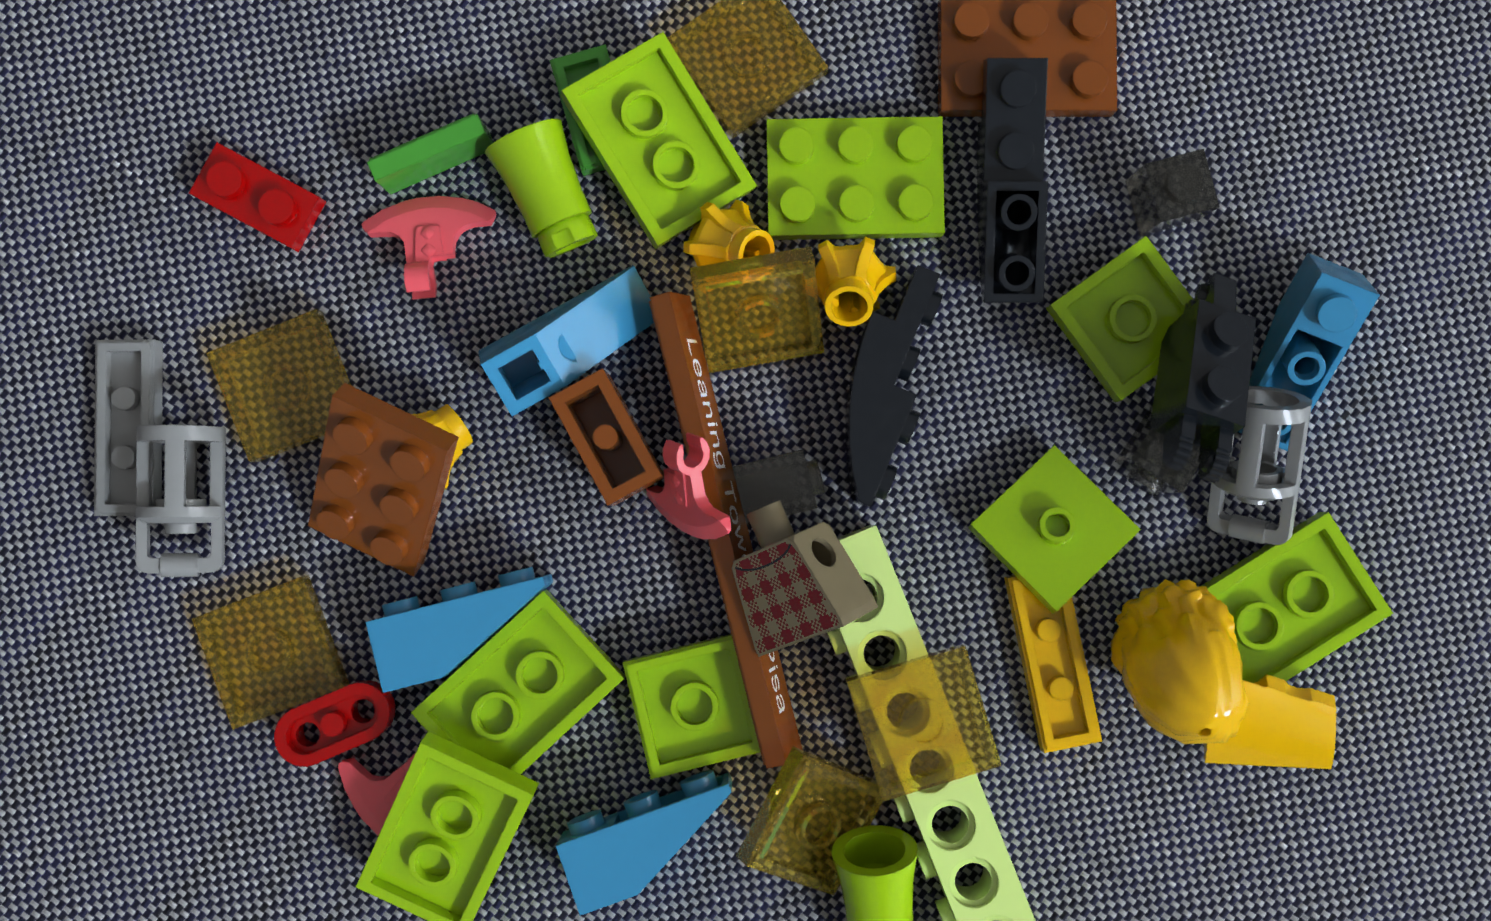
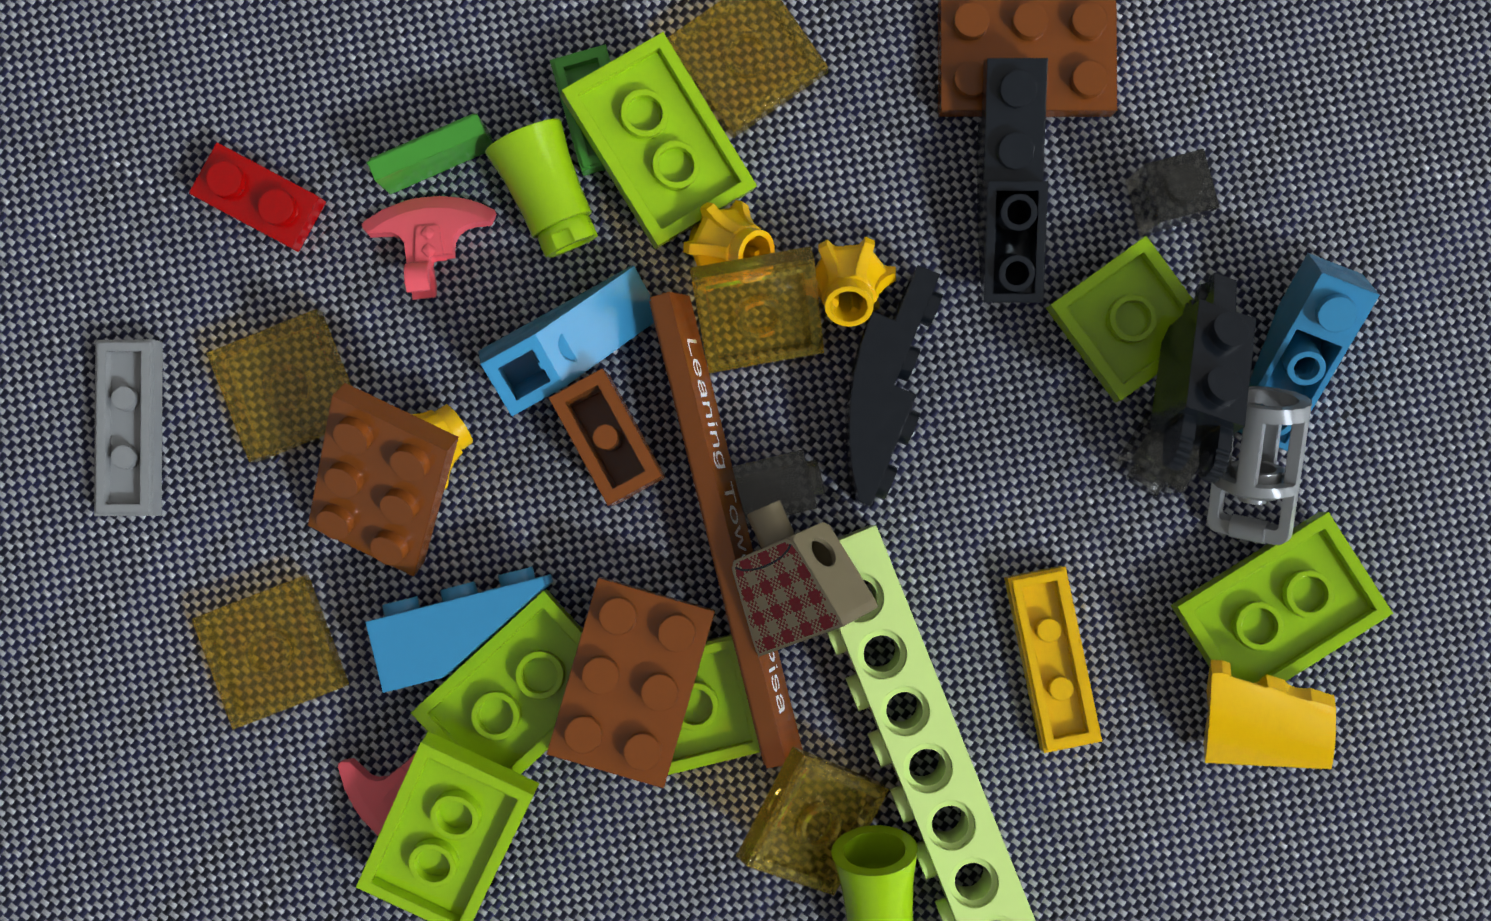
(180, 506): light grey piece -> none
(337, 721): red plate -> none
(624, 851): dark azure slope -> none
(631, 682): none -> dark orange plate
(684, 496): coral piece -> none
(855, 178): lime plate -> none
(923, 722): clear yellow tile -> none
(1054, 529): lime plate -> none
(1181, 662): yellow piece -> none

